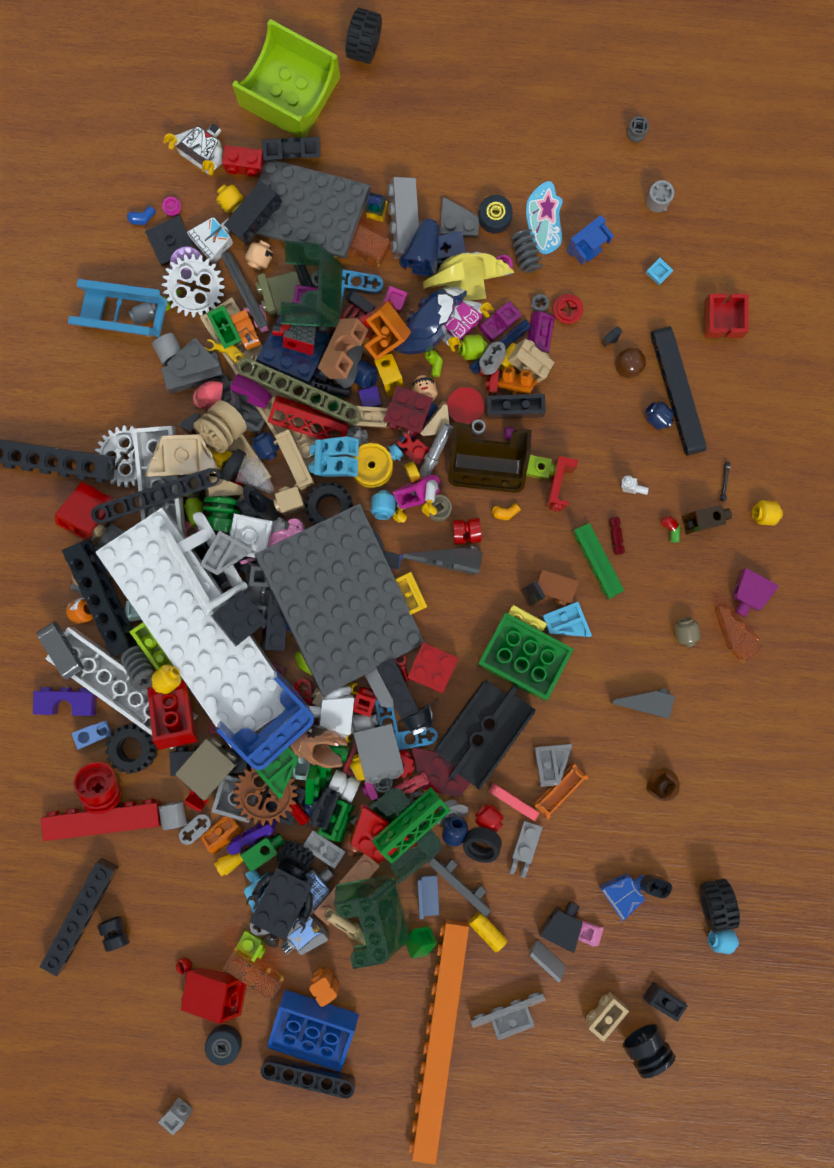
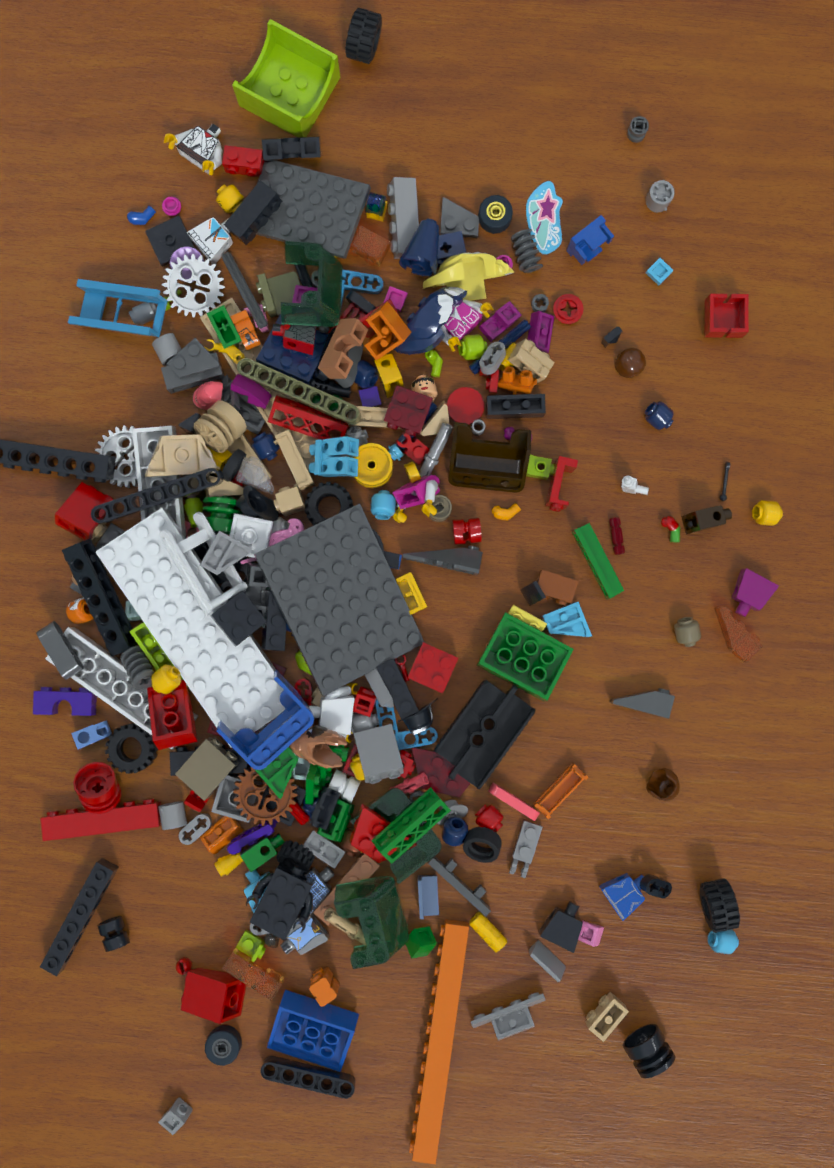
(259, 255): light nougat head -> none
(370, 791): dark pink plate -> none
(384, 785): dark grey wheel -> none
(551, 763): light grey wing -> none
(664, 1001): black slope -> none
(678, 391): black beam -> none

